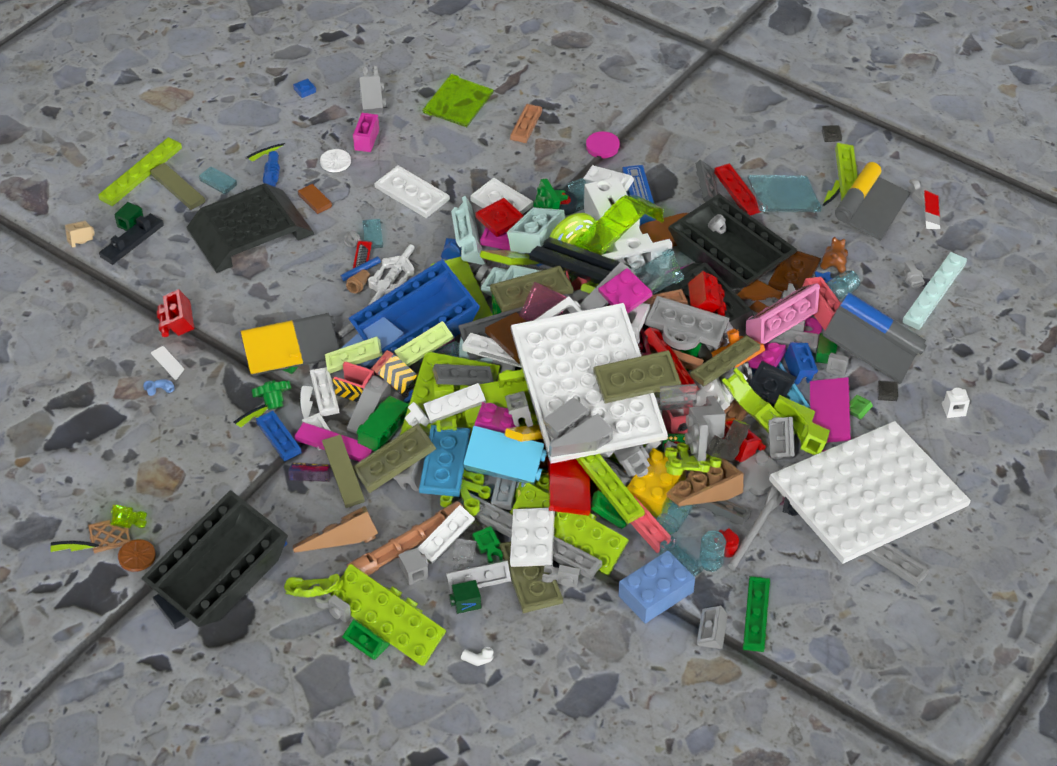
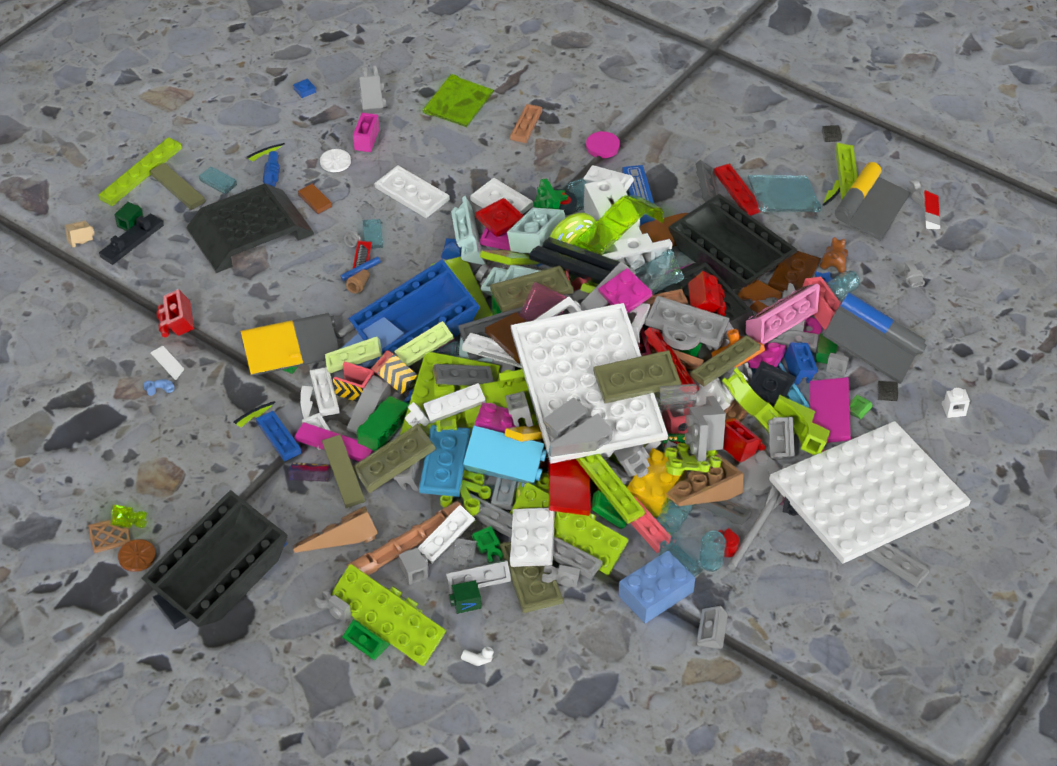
(73, 545): sticker -> none
(272, 393): green plant -> none
(300, 588): lime piece -> none
(396, 264): white bar -> none
(716, 223): light grey tile -> none
(729, 446): clear smoke plate -> none
(756, 614): green tile -> none
(934, 291): light aqua plate -> none

